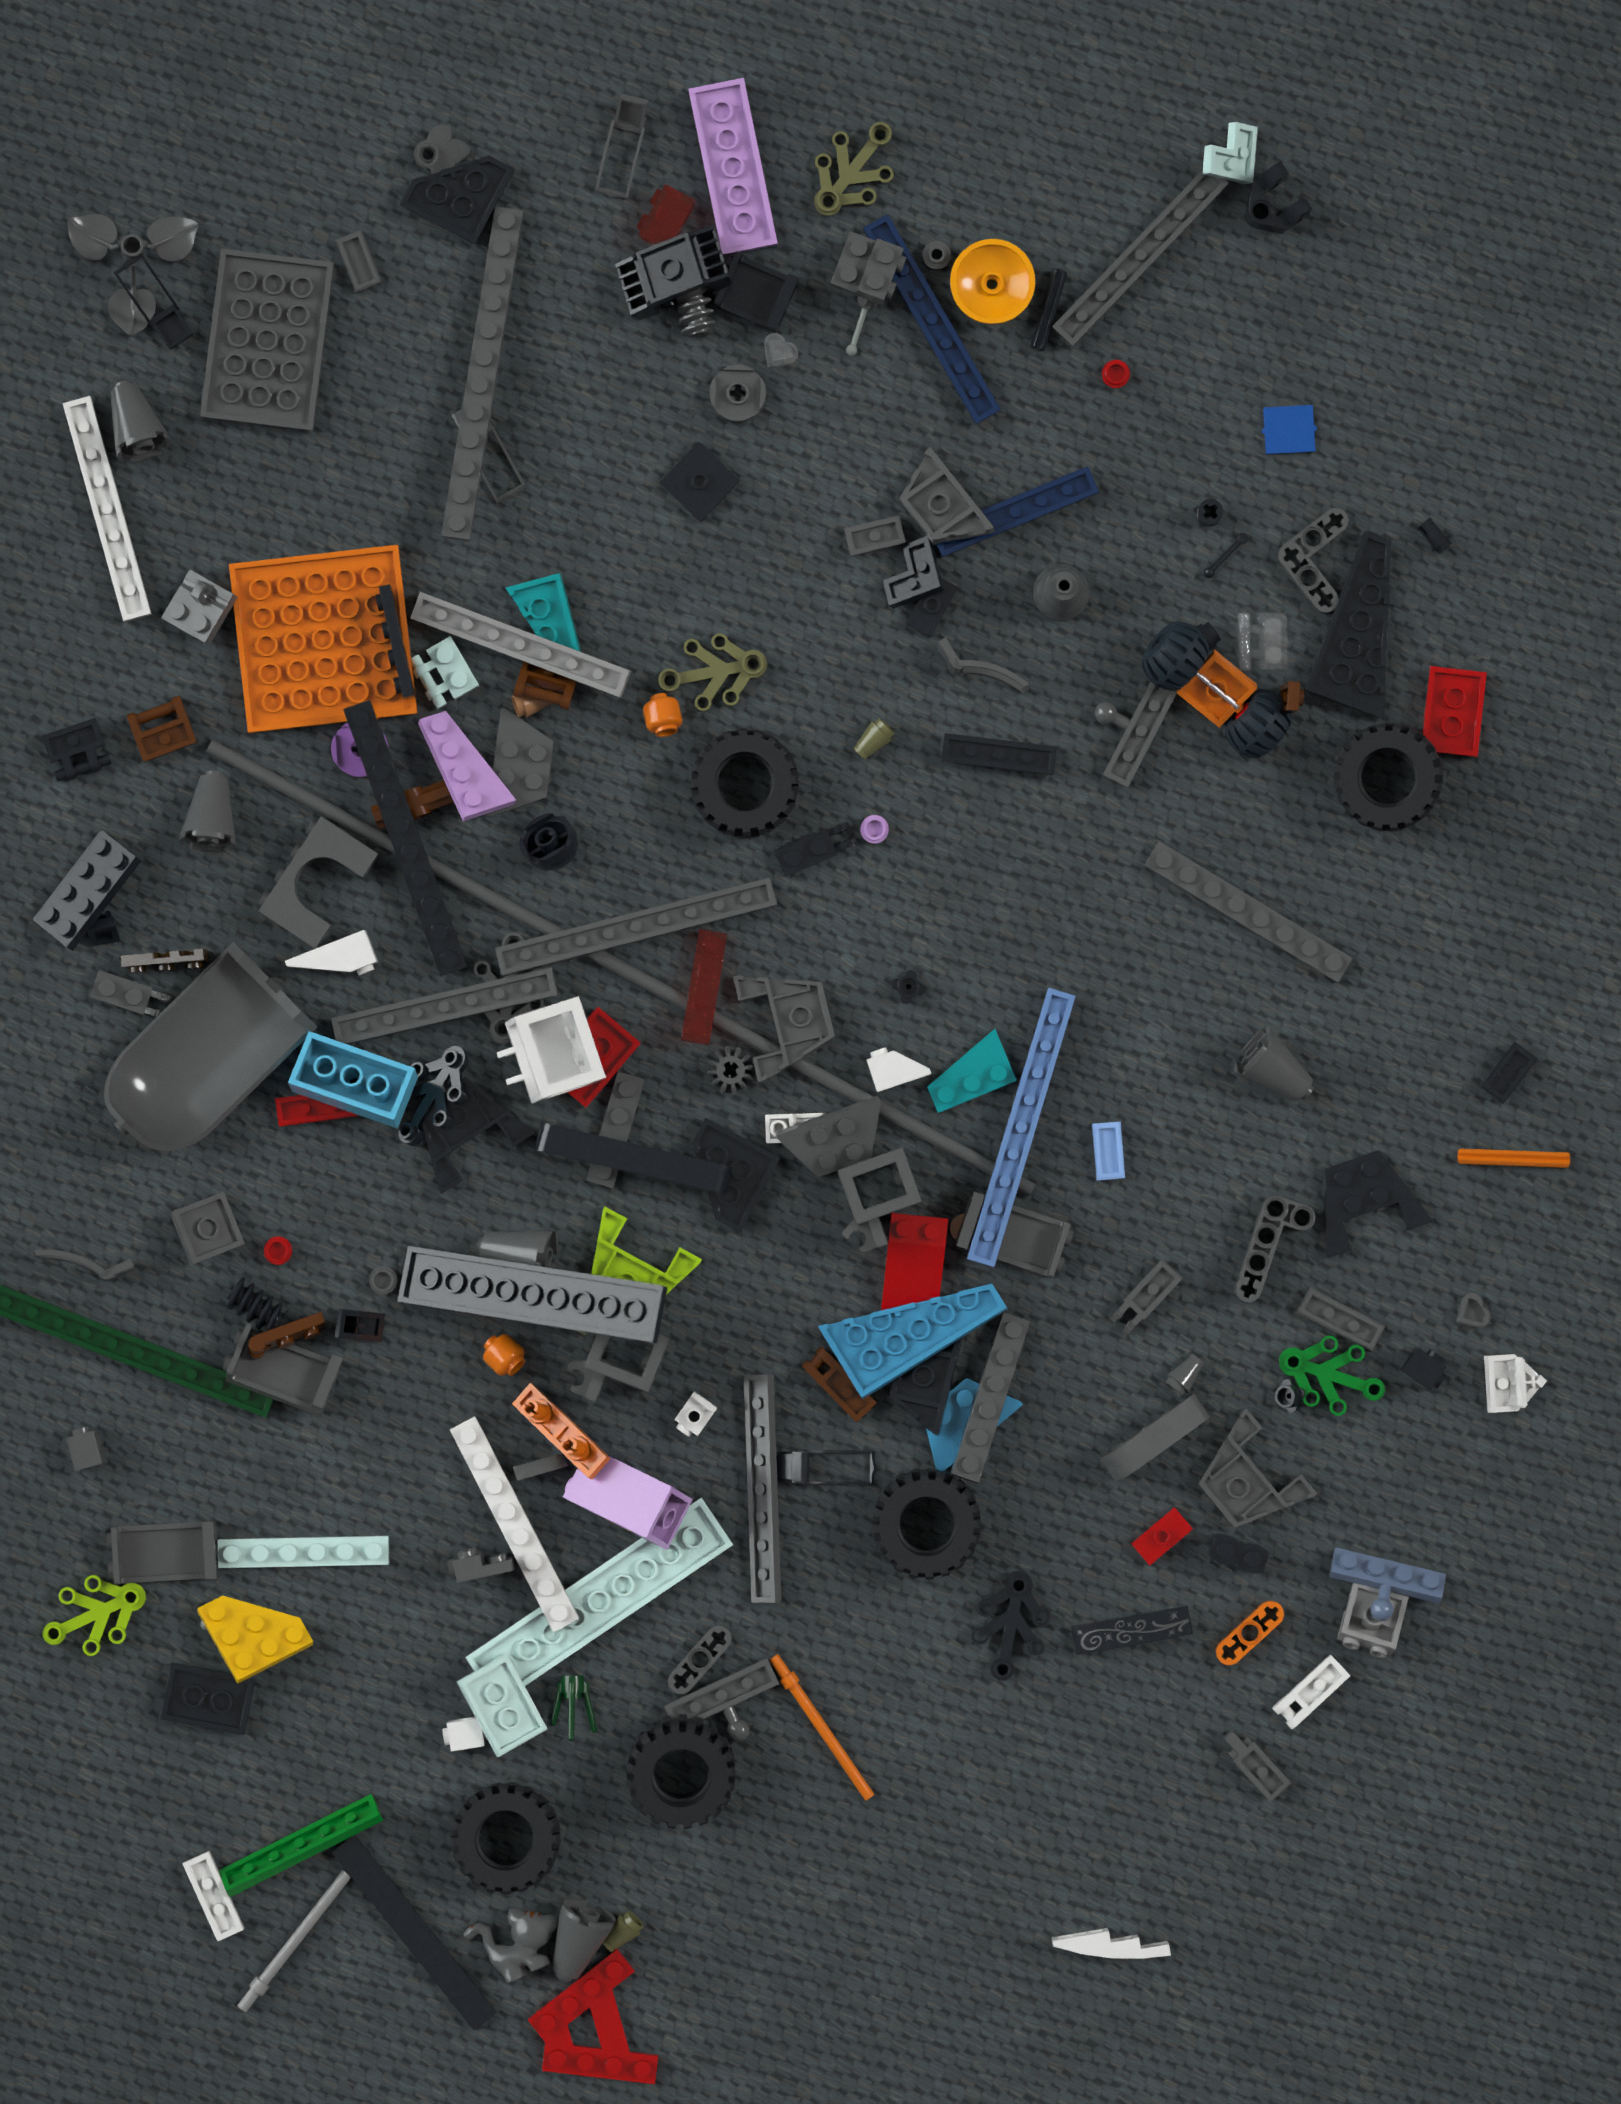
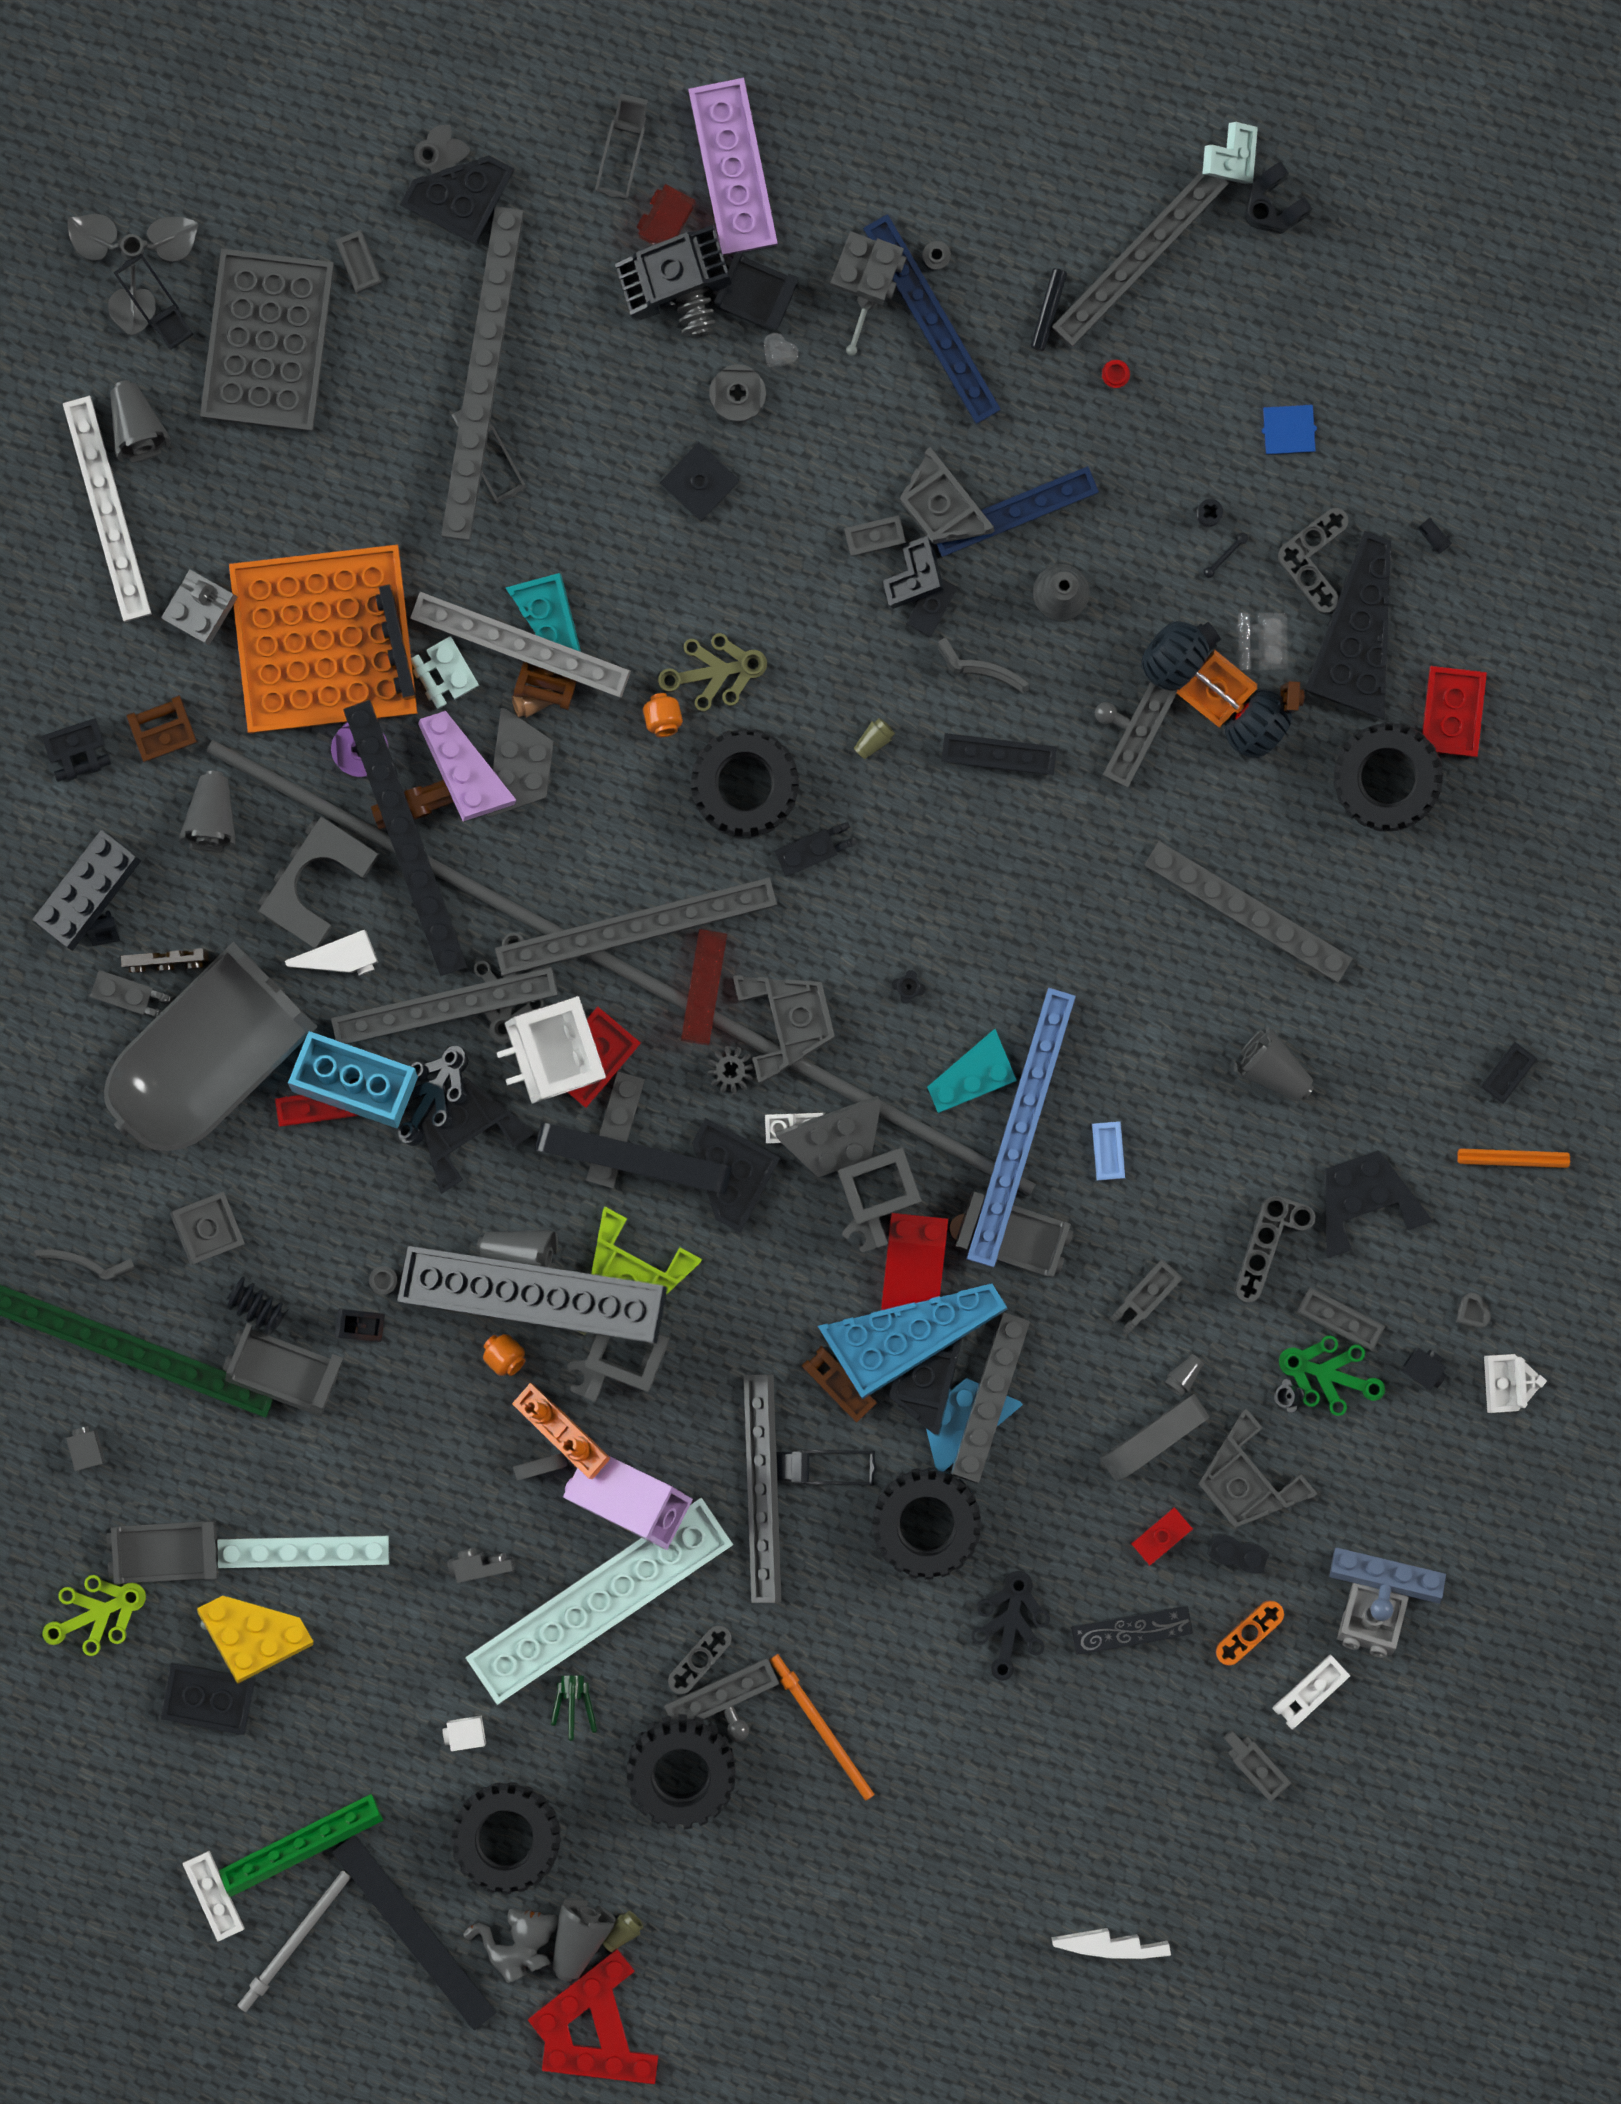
(278, 1250): red plate -> none
(286, 1335): reddish brown plate -> none
(502, 1705): light aqua tile -> none
(514, 1524): white plate -> none
(549, 842): black cylinder -> none
(703, 1407): white brick -> none
(850, 173): olive plant -> none
(874, 829): lavender plate -> none
(893, 1069): white slope -> none
(992, 261): light orange dish -> none

